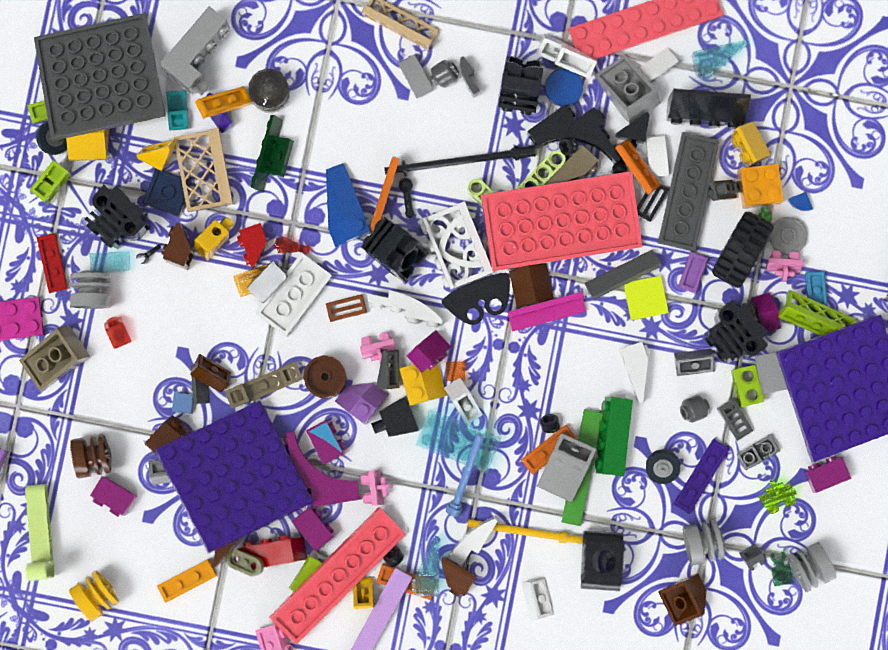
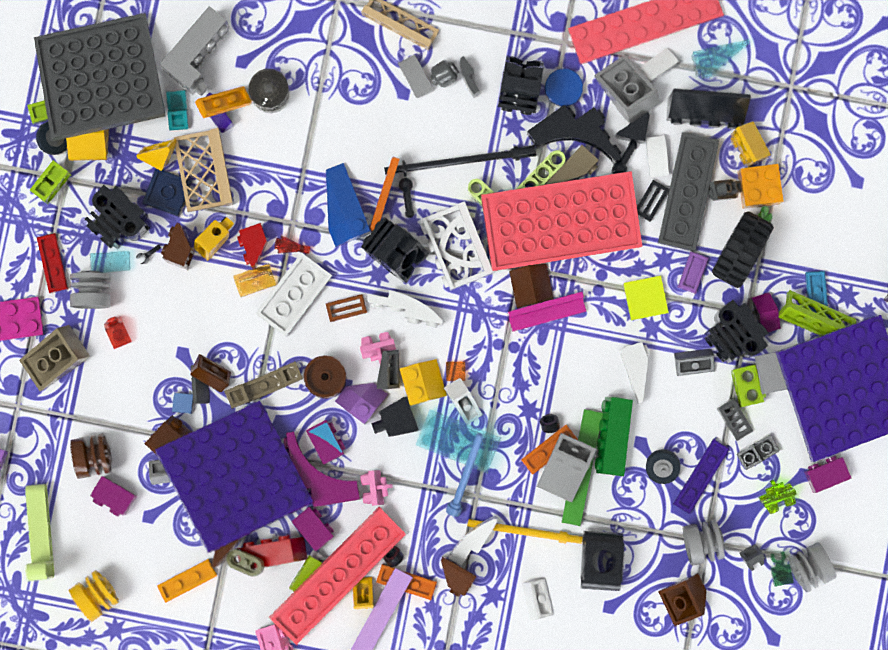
(267, 281): slope -> none
(273, 154): dark green bracket -> none
(427, 577): clear light blue slope -> none
(429, 351): magenta brick -> none
(486, 289): black piece -> none
(566, 56): white slope -> none
(568, 146): black bush -> none
(623, 274): dark grey tile -> none
(637, 166): orange tile -> none
(694, 408): dark grey head -> none
(784, 267): bright pink hips -> none
(788, 235): light grey tile -> none
(801, 202): blue tile -> none

